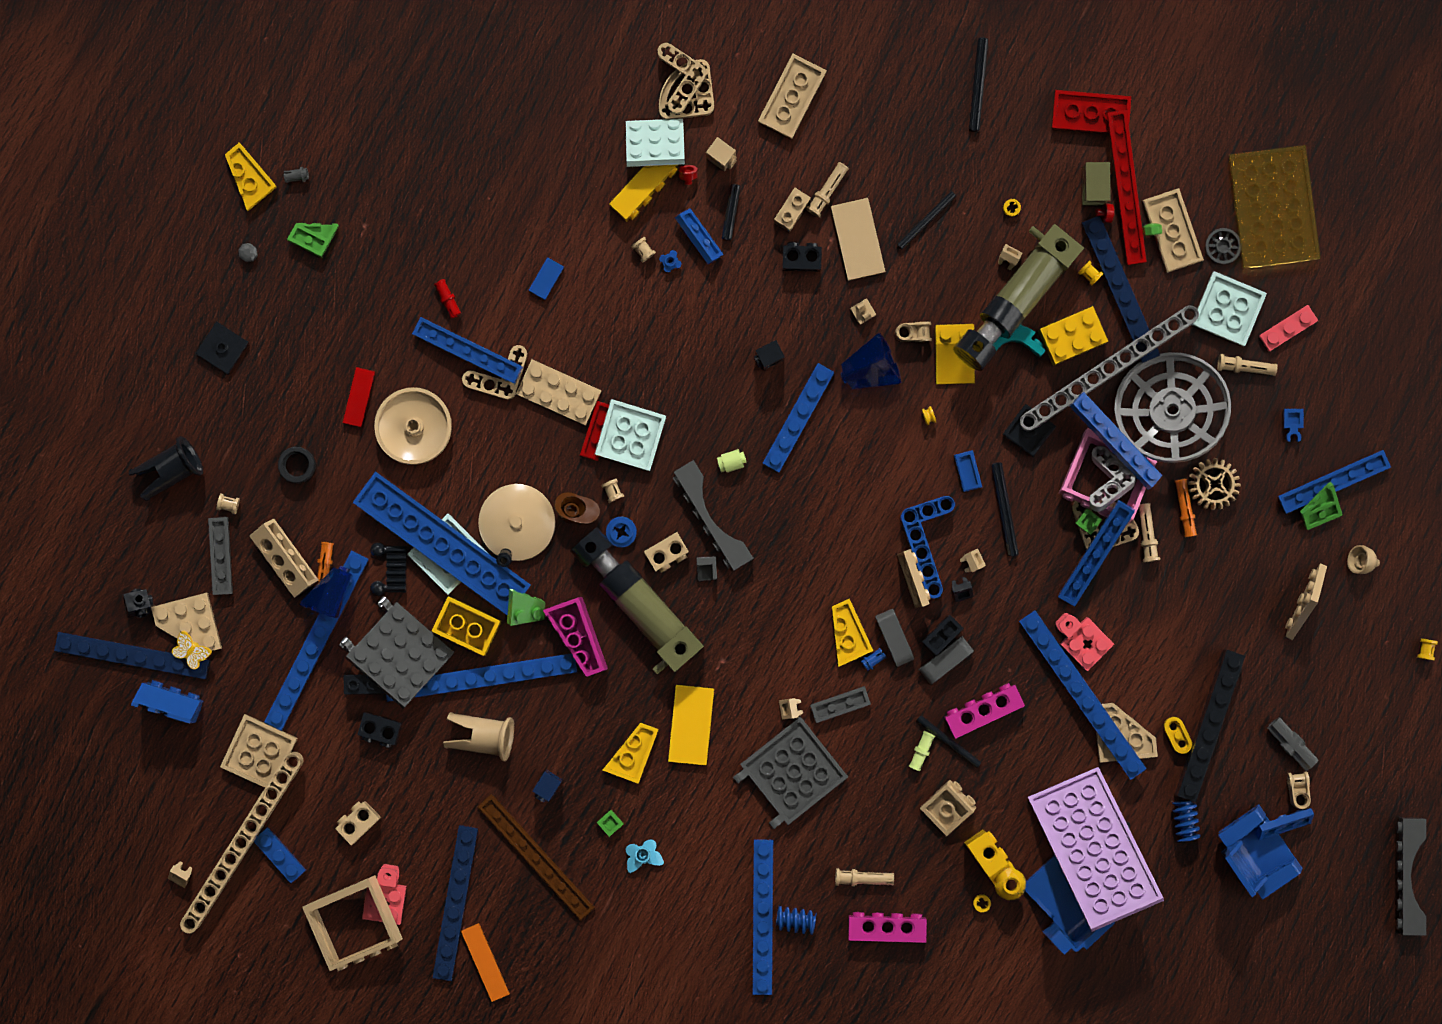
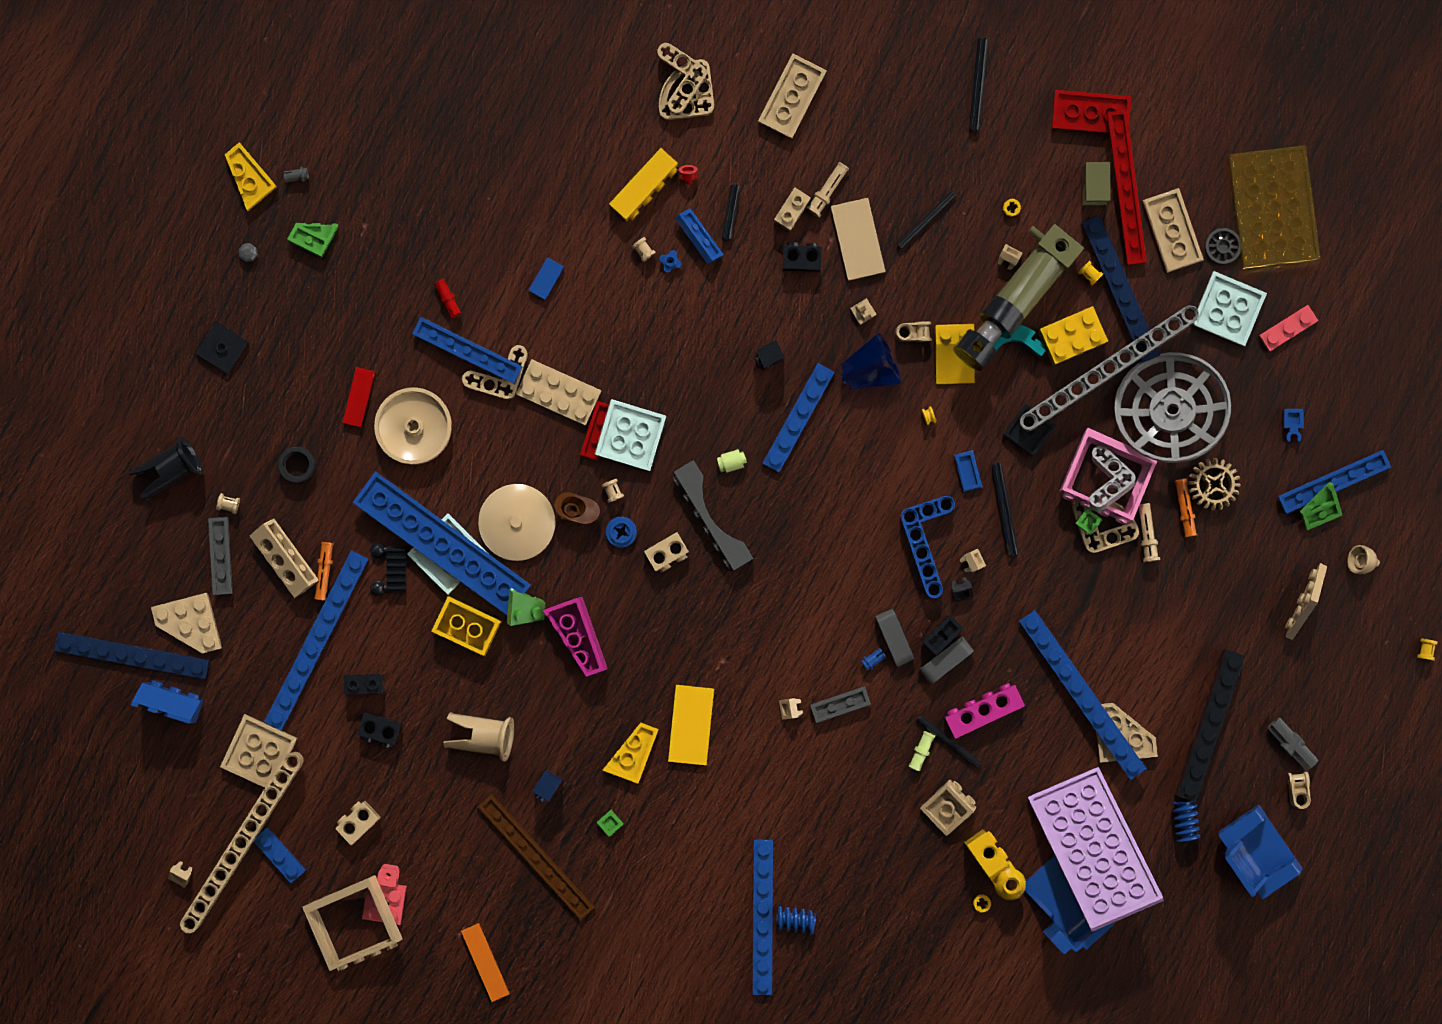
(137, 603): black brick -> none
(190, 650): yellow animal -> none
(329, 593): clear blue slope -> none
(398, 653): dark grey plate -> none
(455, 903): dark blue plate -> none
(498, 674): blue plate -> none
(504, 558): black pin -> none
(639, 602): olive piece -> none
(643, 855): medium azure animal -> none
(655, 142): light aqua plate -> none
(706, 568): dark grey panel -> none
(721, 154): tan brick -> none
(792, 771): dark grey plate -> none
(849, 633): yellow wing -> none
(854, 878): tan pin -> none
(856, 931): dark pink brick -> none
(914, 578): tan plate -> none
(1076, 634): coral plate -> none
(1096, 553): blue plate -> none
(1106, 212): red tile -> none
(1115, 440): blue plate -> none
(1152, 229): bright green tile -> none
(1178, 734): yellow plate -> none
(1237, 362): tan pin -> none
(1284, 823): blue plate -> none
(1411, 836): dark grey arch -> none

